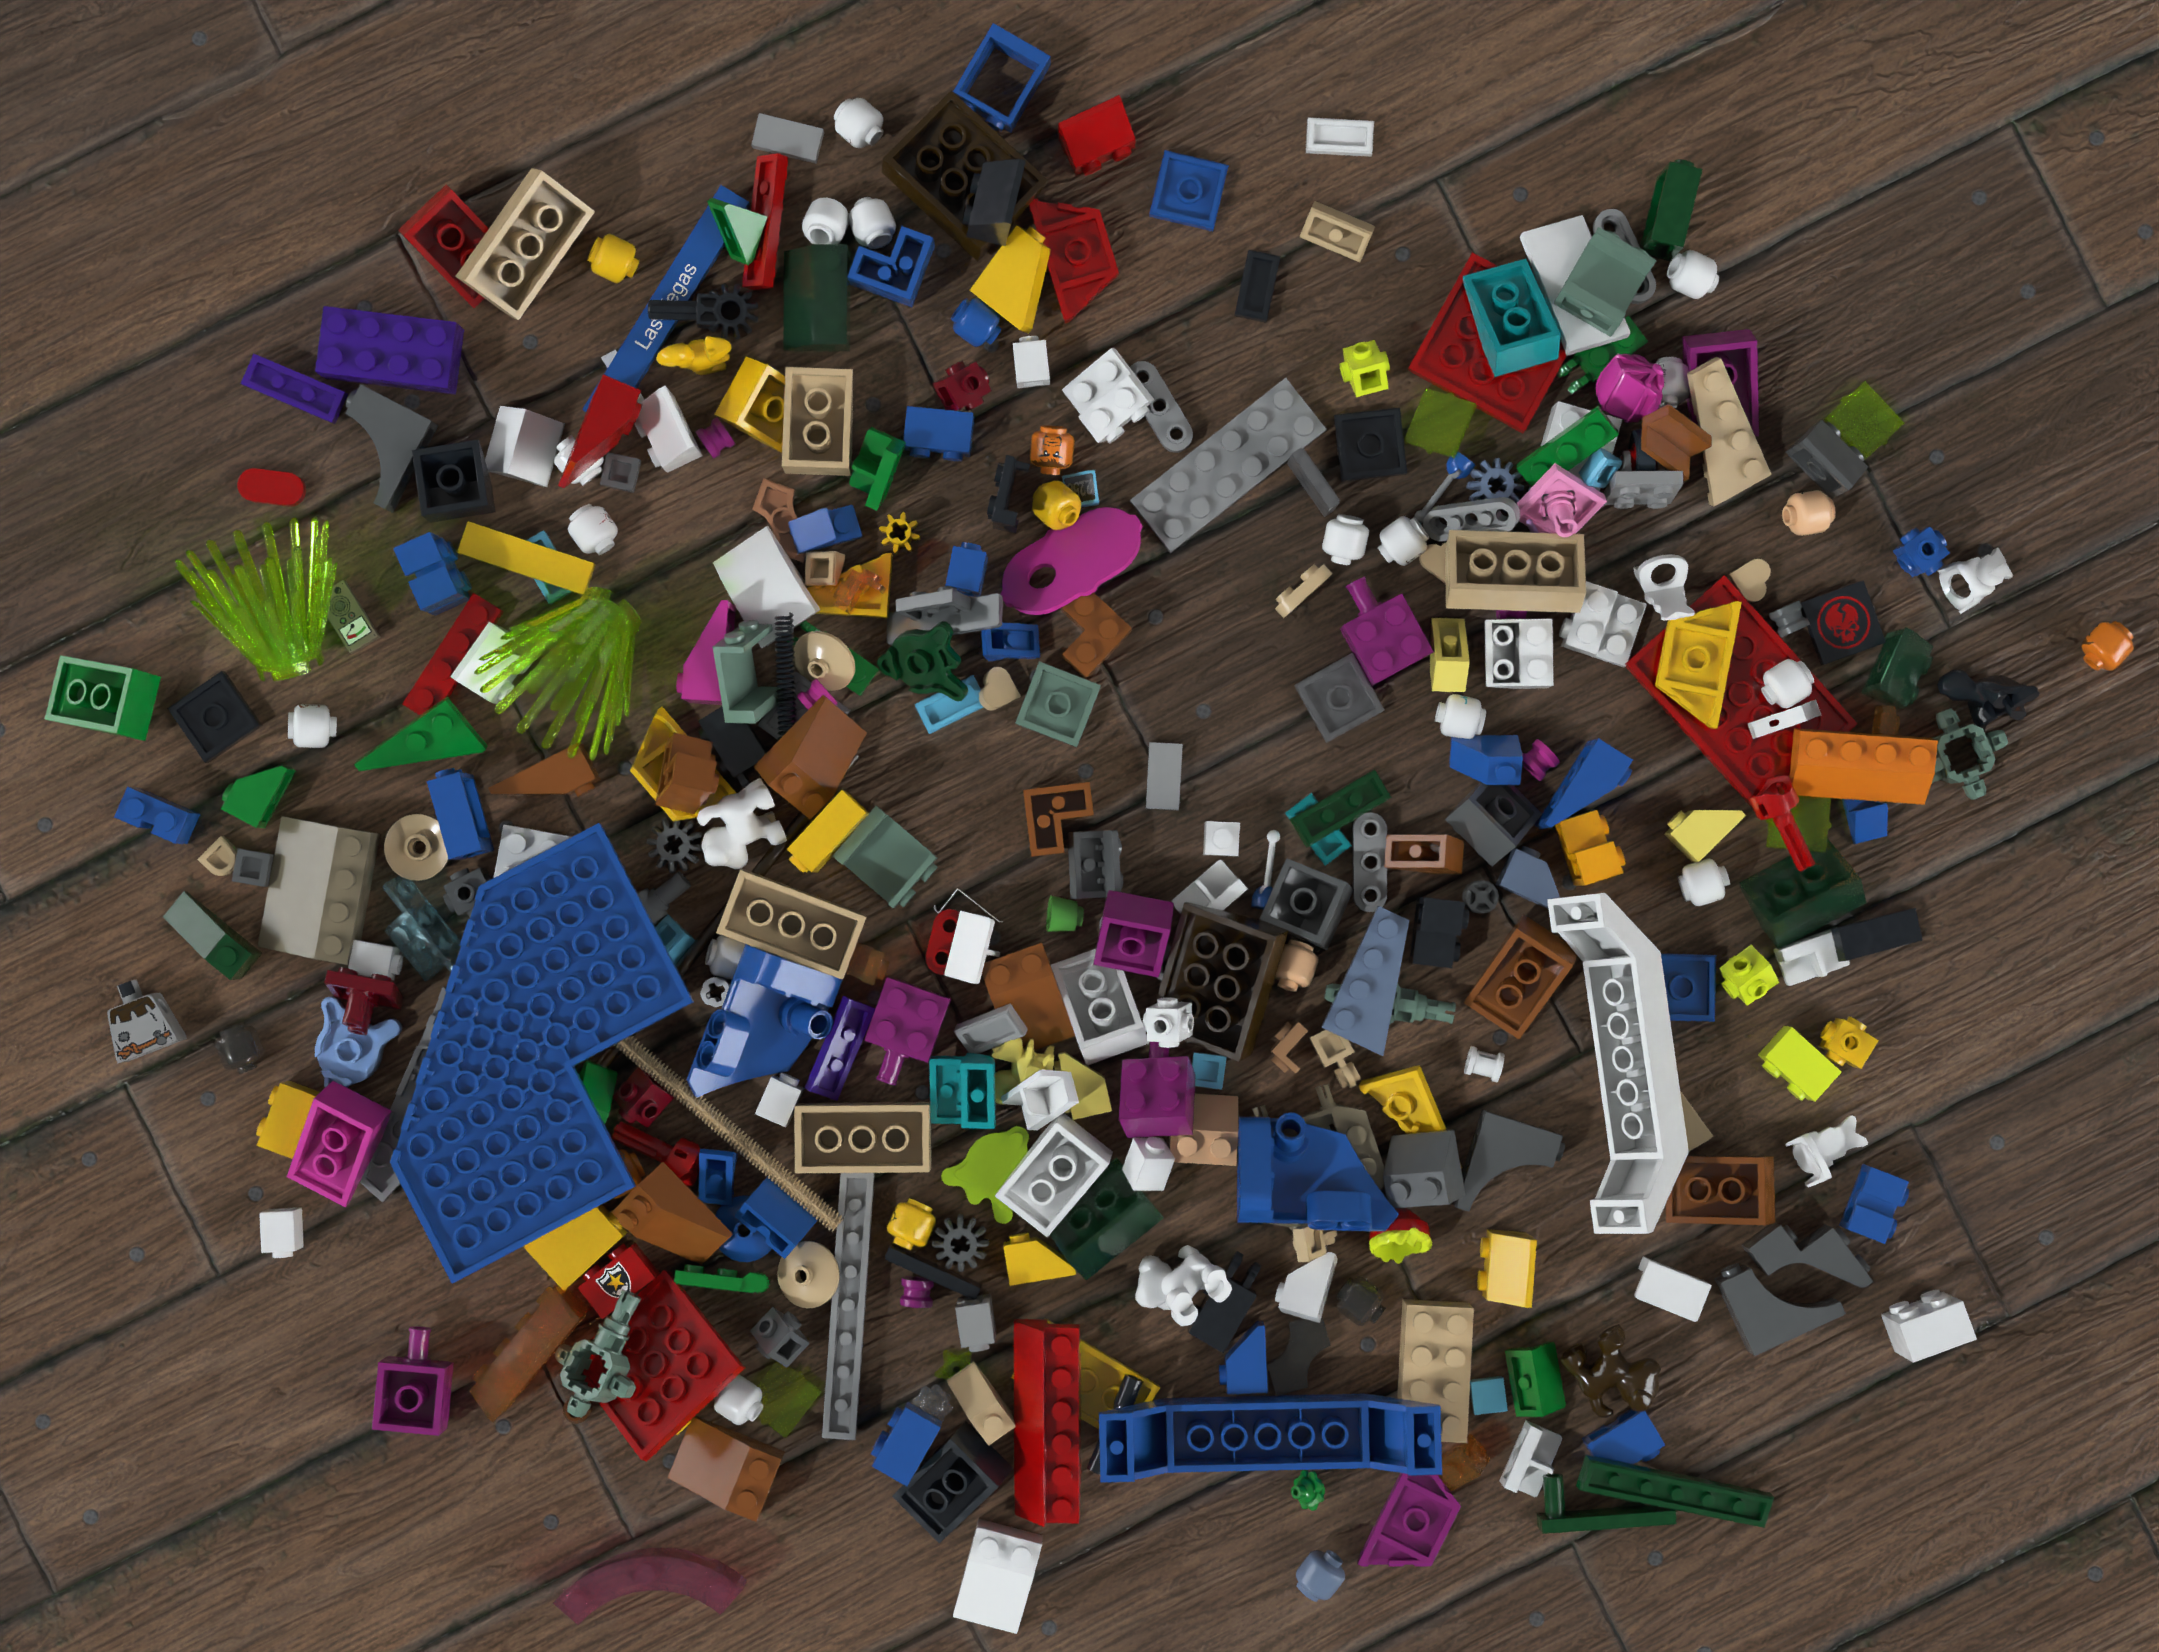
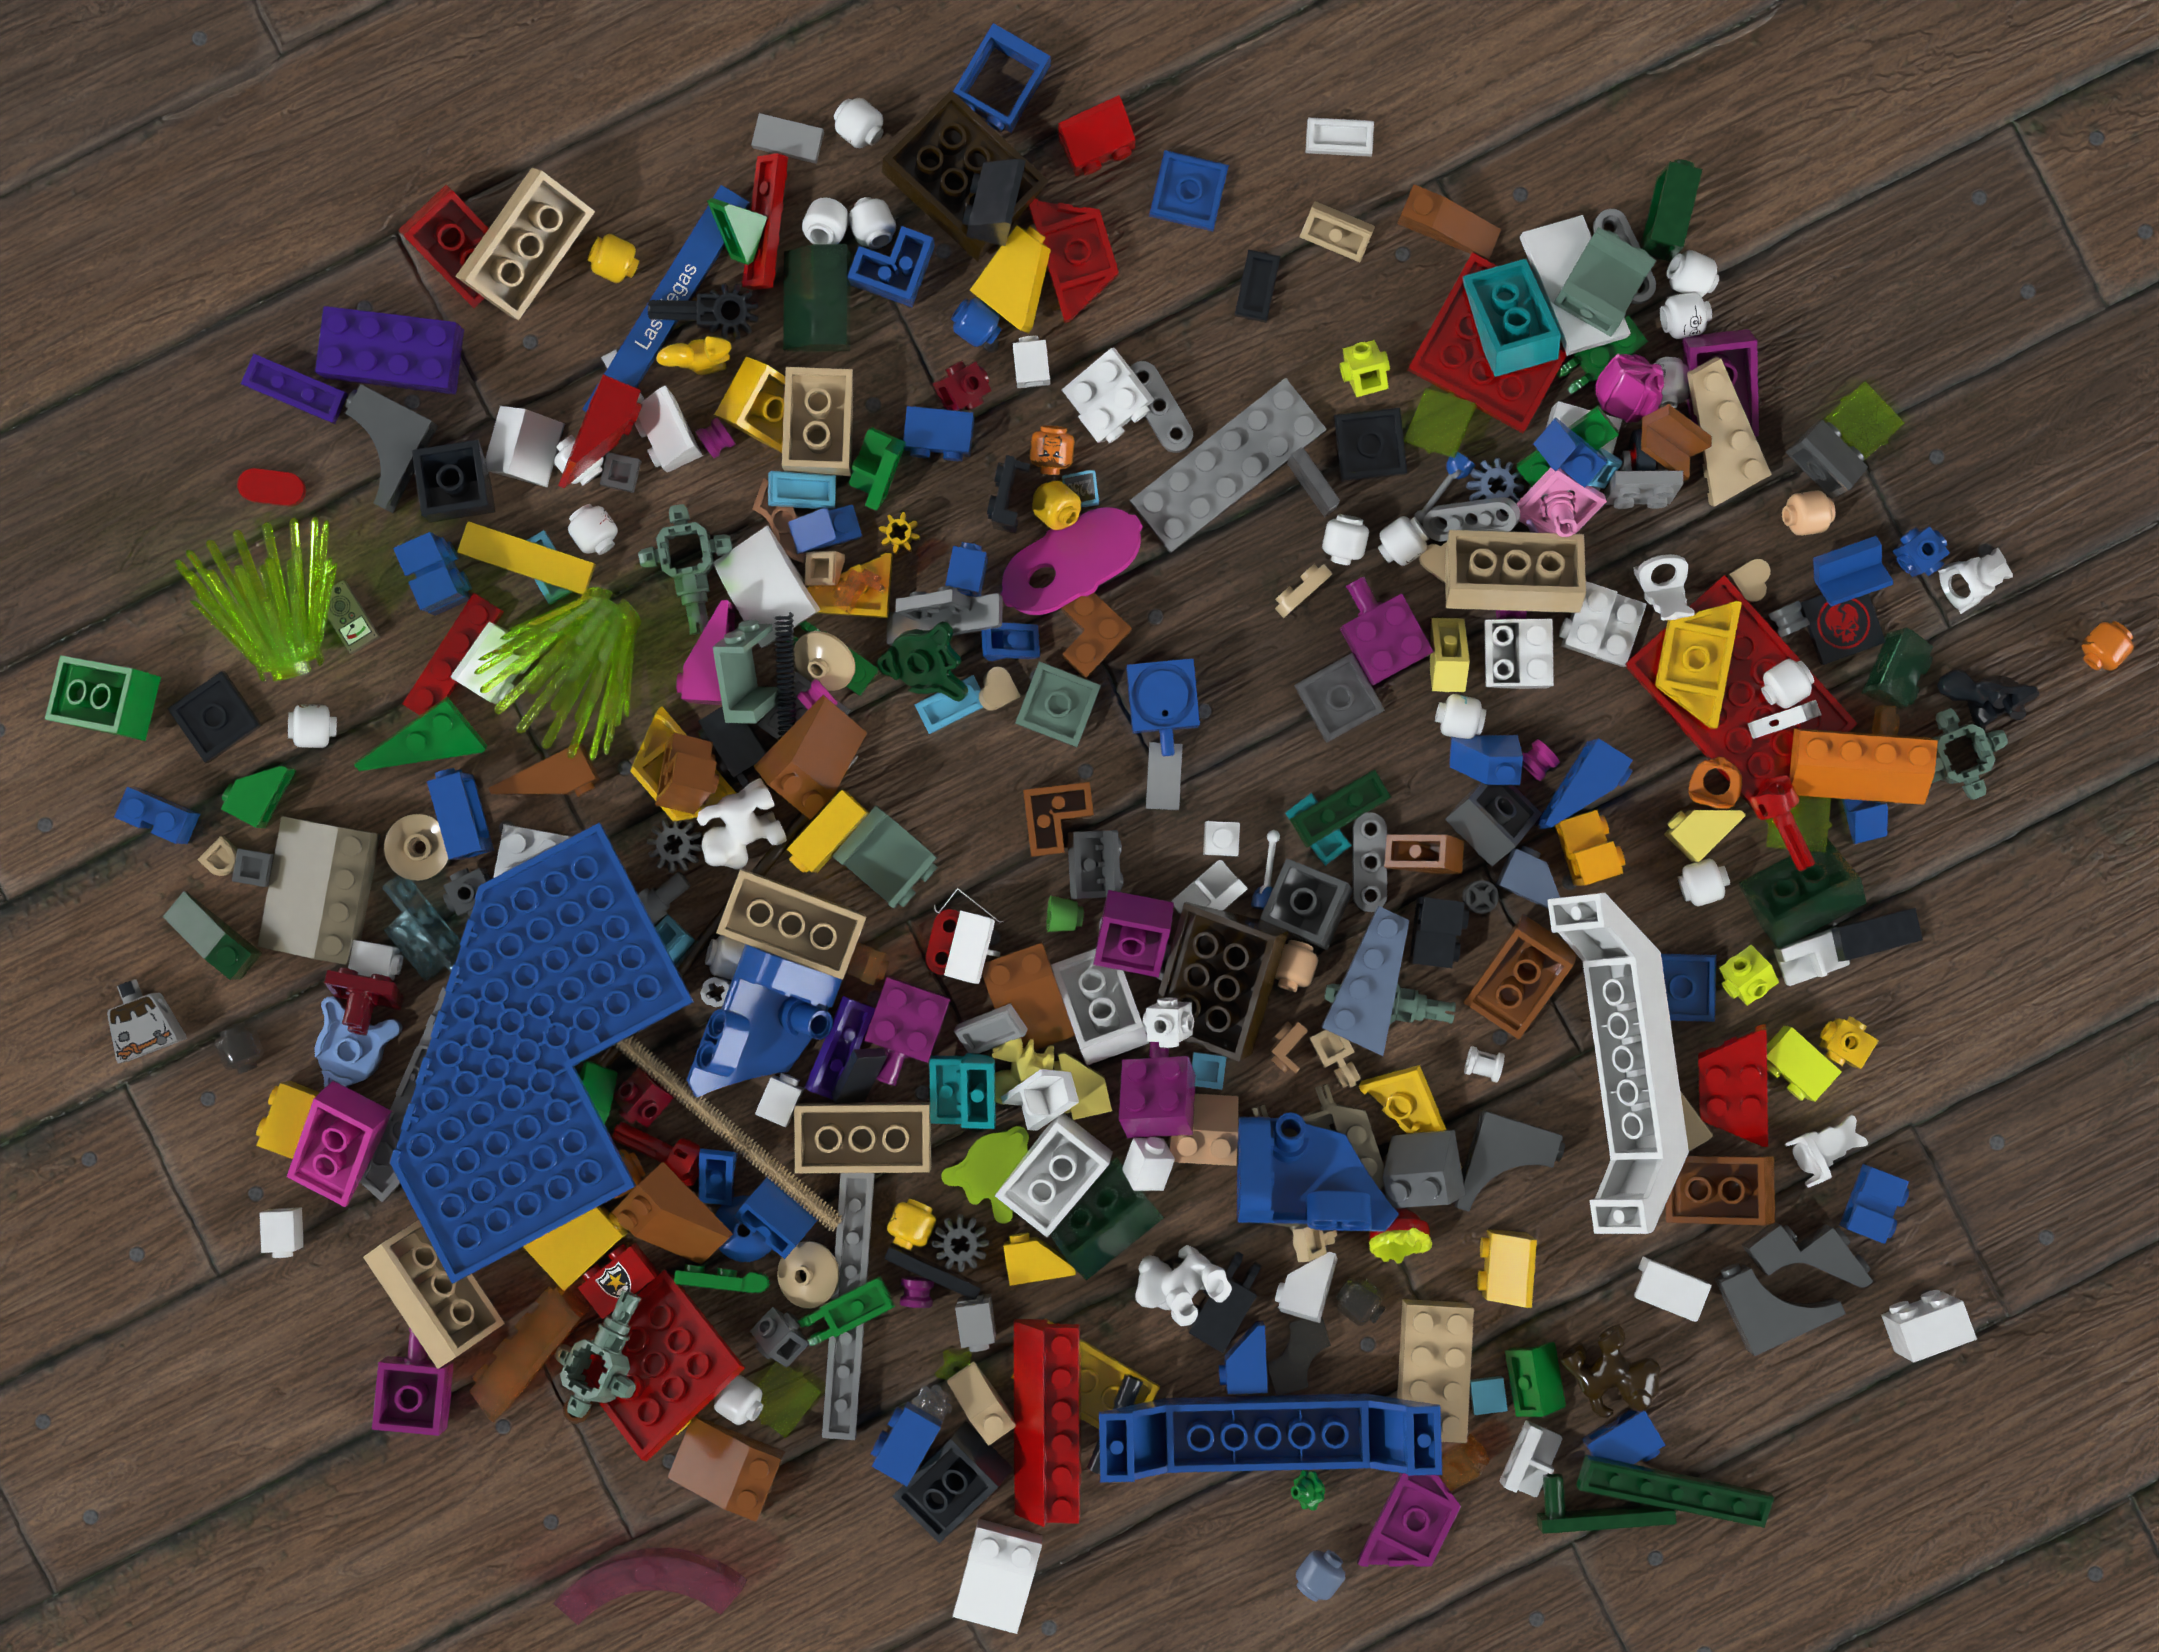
(440, 1314): none -> tan brick
(692, 581): none -> sand green piece
(801, 490): none -> medium azure tile
(850, 1310): none -> green hinge
(859, 1075): none -> black tile
(1163, 699): none -> blue piece
(1448, 222): none -> dark orange slope
(1569, 452): none -> blue slope
(1685, 315): none -> white head
(1700, 794): none -> orange piece
(1735, 1086): none -> red wing
(1851, 571): none -> blue panel

